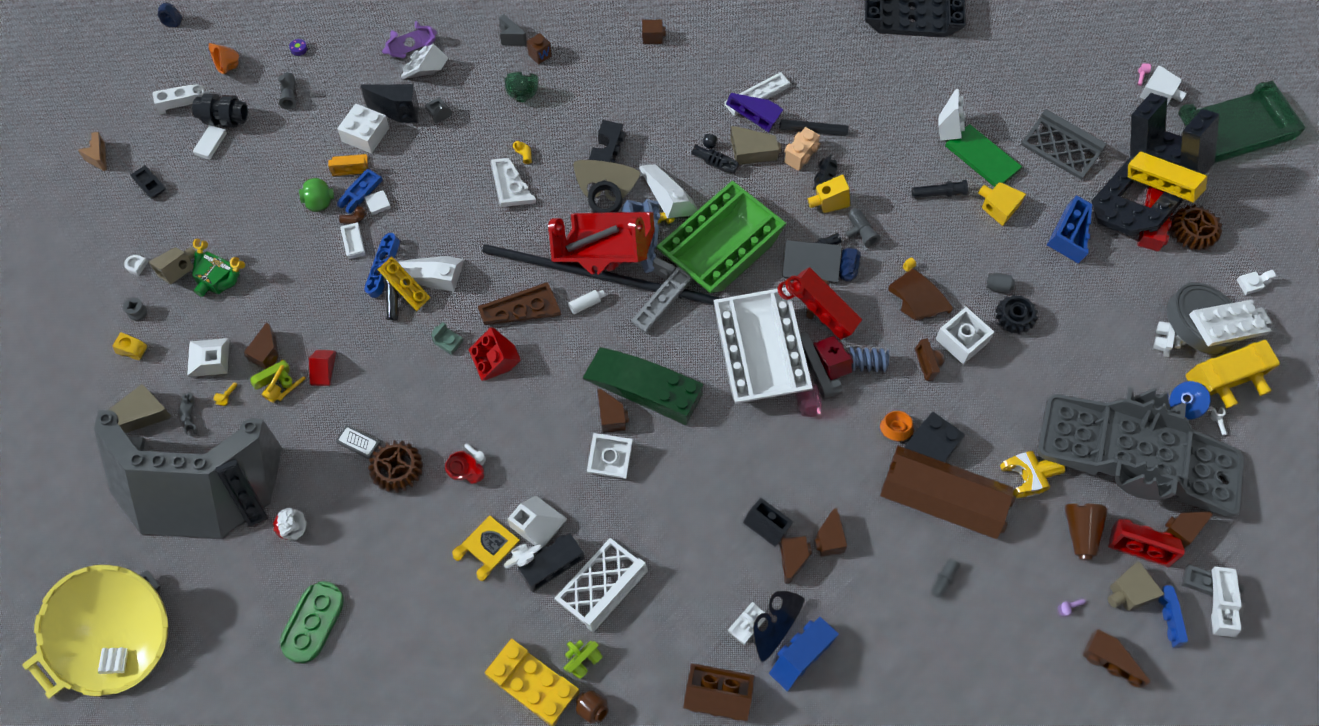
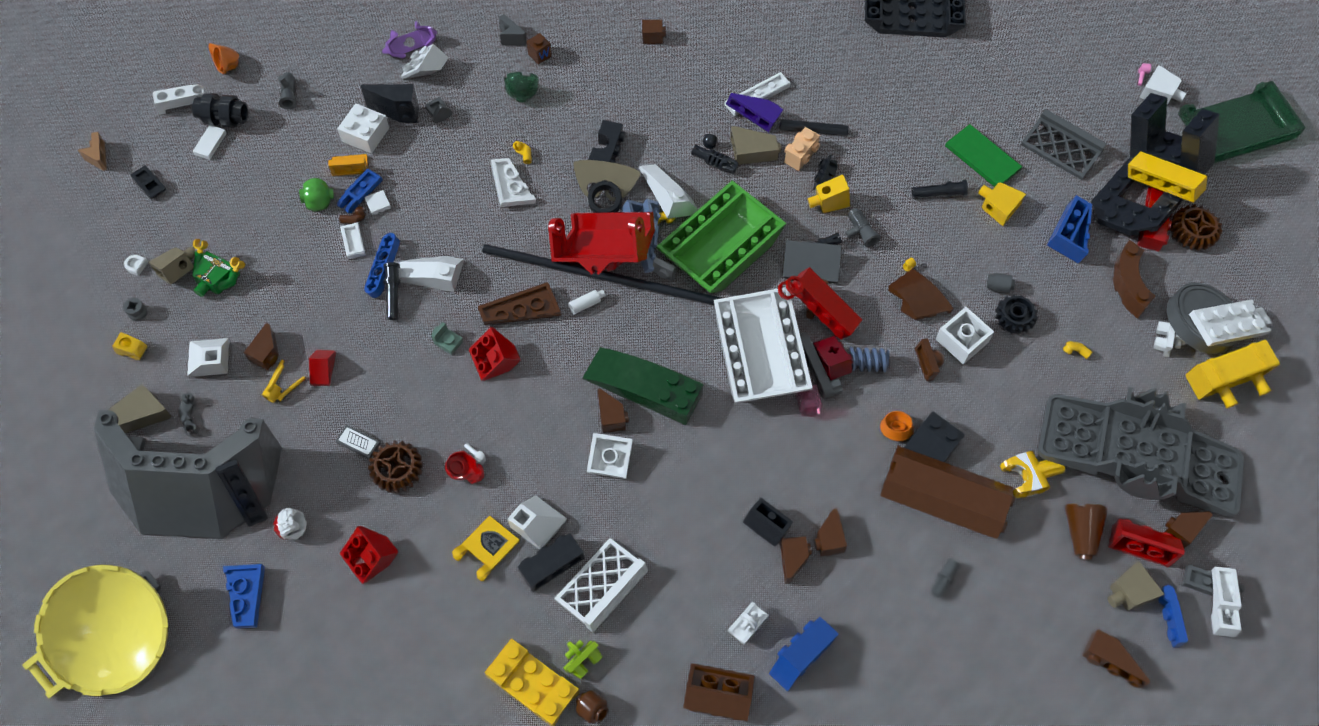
(113, 660): white piece -> none
(169, 15): dark blue rock -> none
(222, 399): yellow hand -> none
(245, 592): none -> blue wing
(265, 377): lime piece -> none
(298, 47): dark purple tile -> none
(311, 622): green tile -> none
(368, 553): none -> red slope
(396, 275): yellow tile -> none
(522, 555): white plate -> none
(592, 238): dark grey bar -> none
(661, 300): light grey plate -> none
(769, 639): black piece -> none
(849, 264): dark blue rock -> none
(952, 118): white slope -> none
(1065, 608): lavender hand -> none
(1079, 347): none -> yellow arm
(1128, 282): none -> reddish brown brick
(1199, 401): blue dish -> none
(1218, 418): white hand -> none
(1253, 282): white plate -> none

